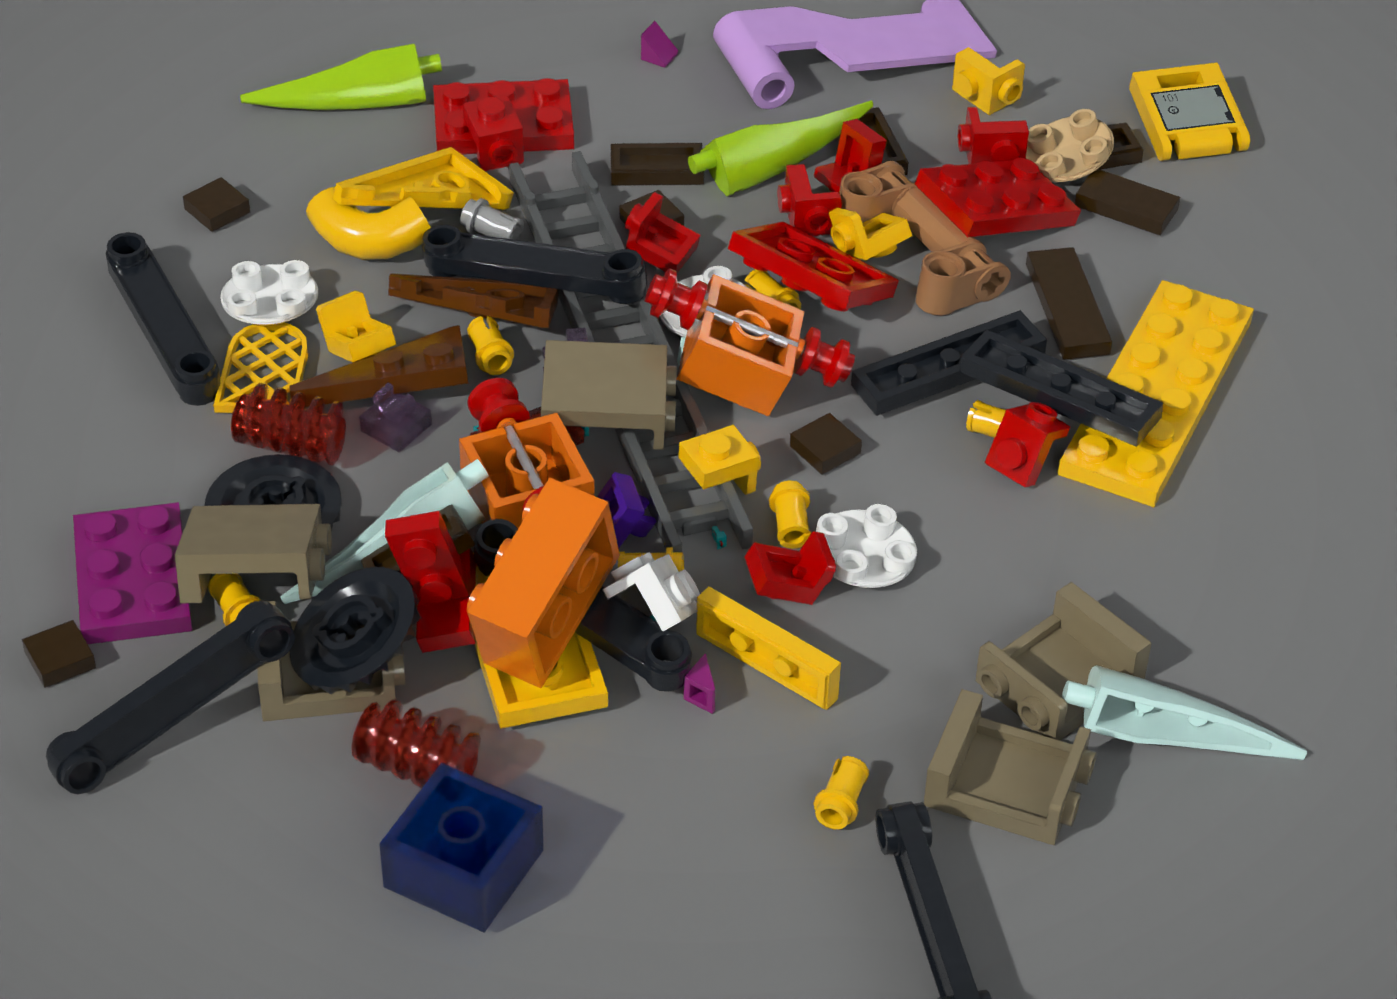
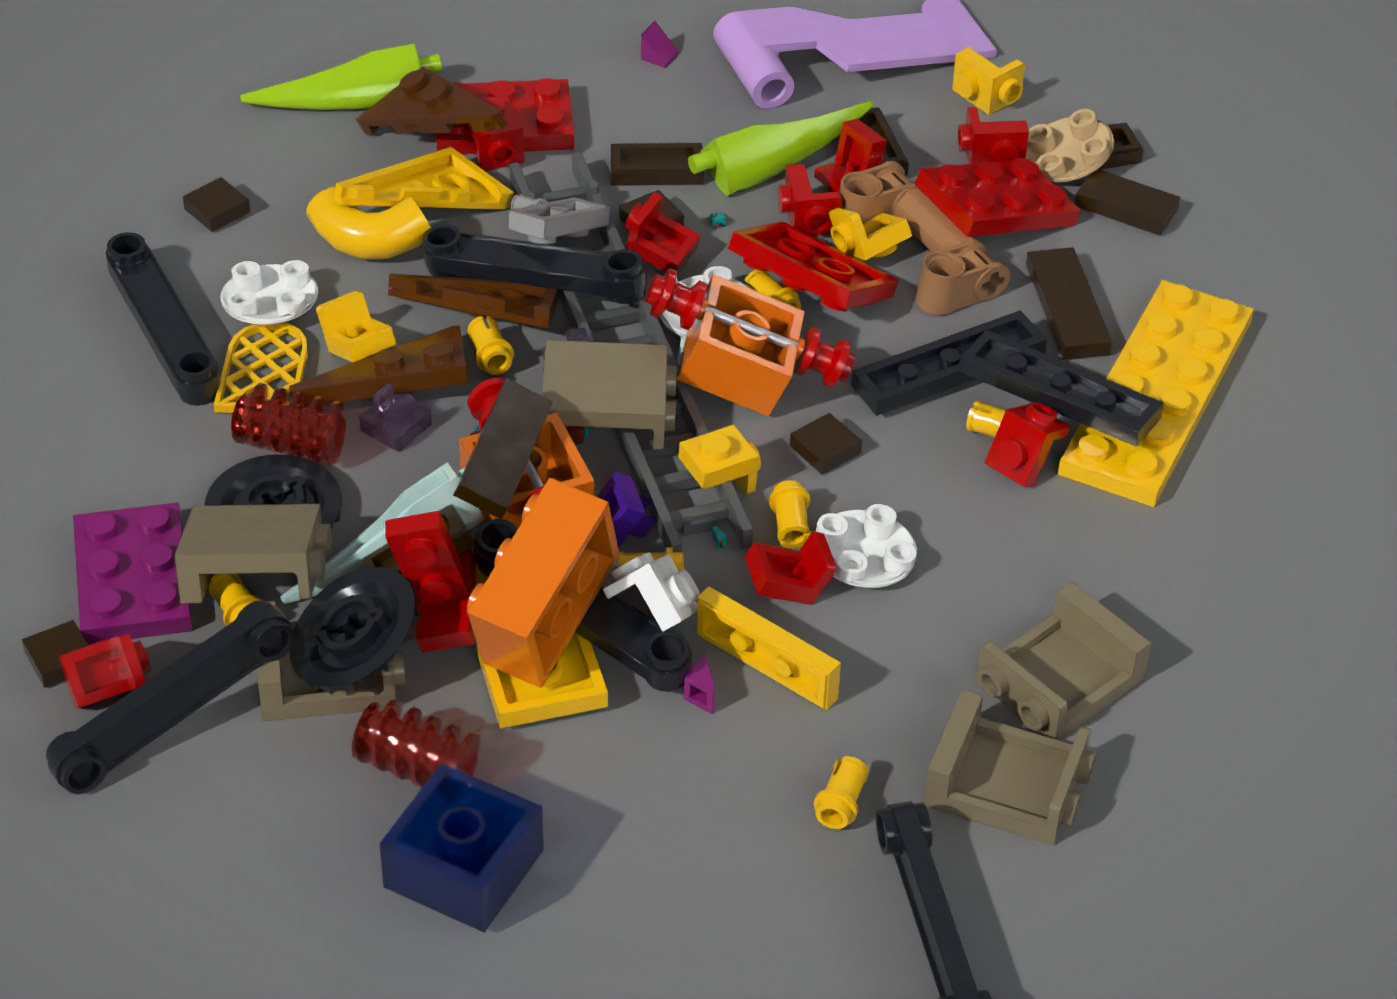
(104, 669): none -> red bracket
(430, 105): none -> reddish brown wing
(486, 220): light grey pin -> none
(503, 449): none -> dark brown tile
(548, 219): none -> light grey plate
(717, 219): none -> teal piece
(1159, 715): light aqua piece -> none
(1191, 108): yellow container -> none

